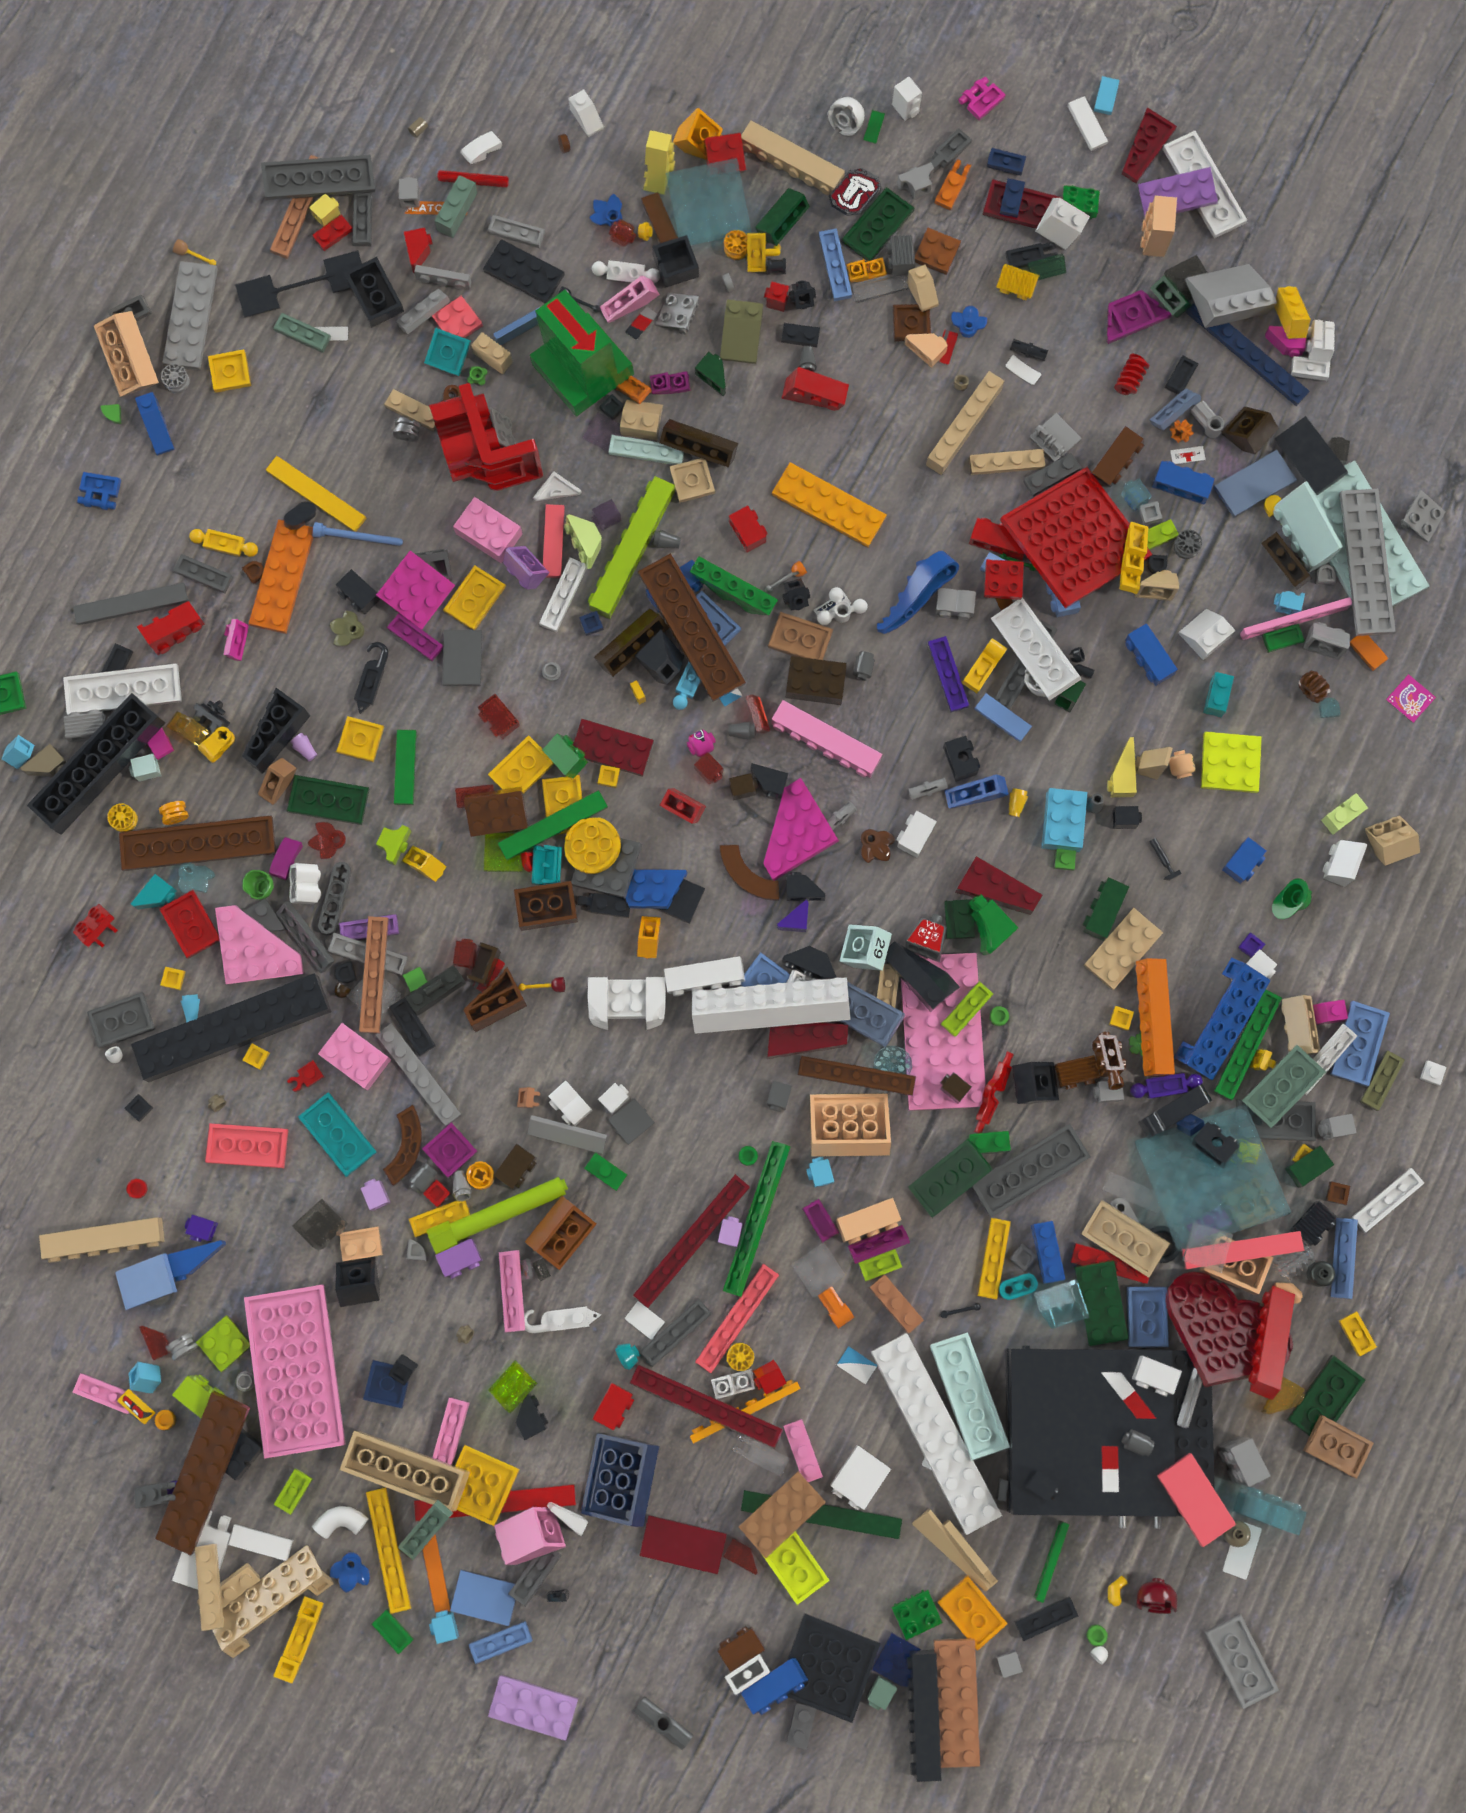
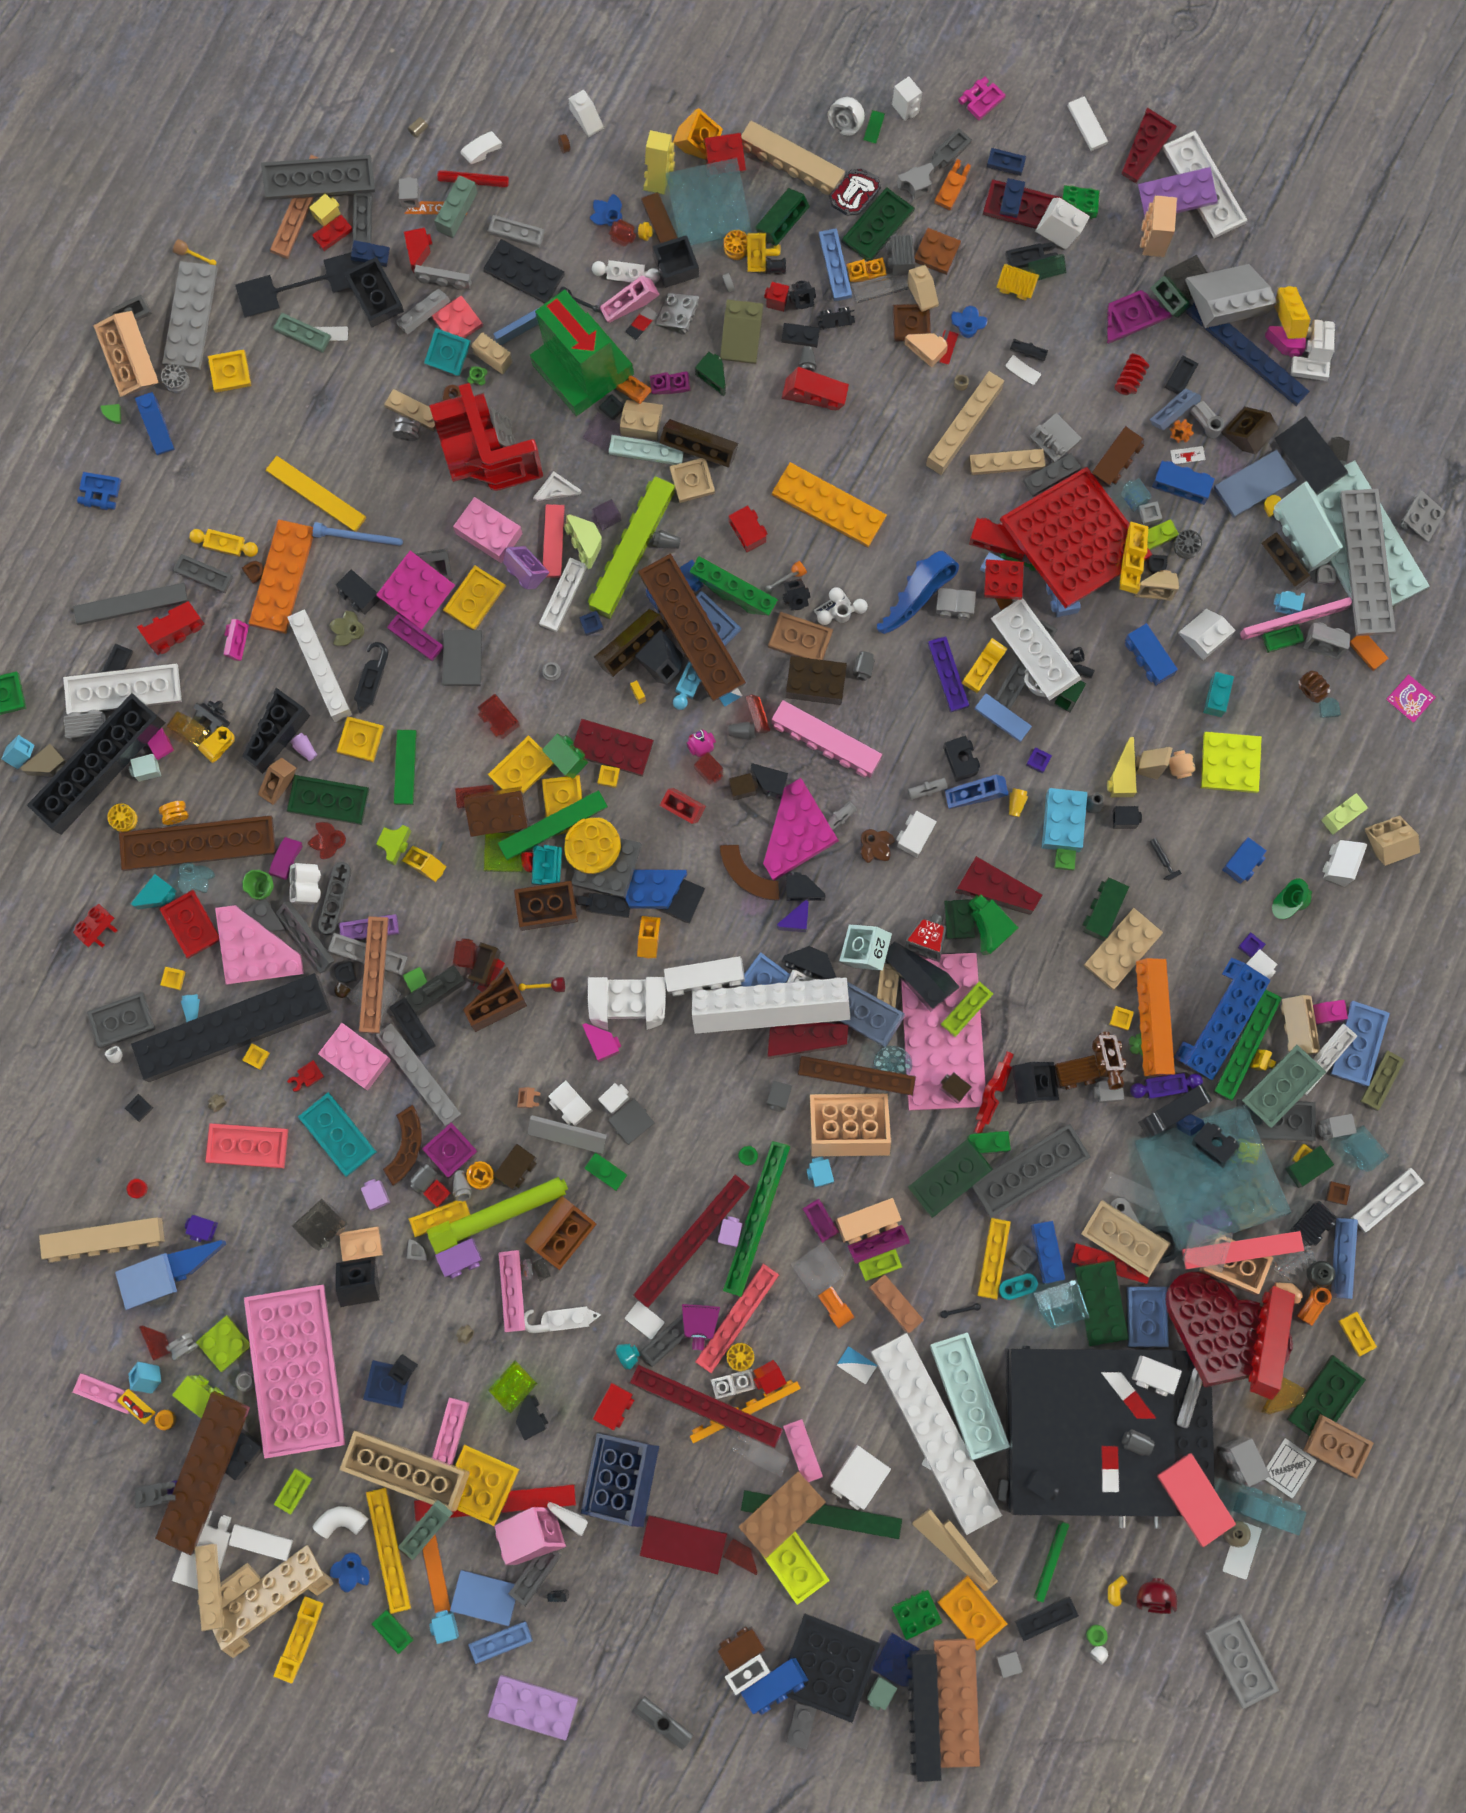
(299, 515): black tile -> none
(319, 665): none -> white brick
(366, 251): none -> dark blue plate
(602, 1042): none -> dark pink slope
(699, 1323): none -> magenta torso
(828, 318): none -> black hinge
(999, 1016): bright green tile -> none
(1039, 760): none -> dark purple tile
(1106, 95): medium azure tile -> none
(1289, 1468): none -> white sticker
(1312, 1307): none -> orange piece
(1364, 1149): none -> clear light blue brick
(1433, 1073): white plate -> none

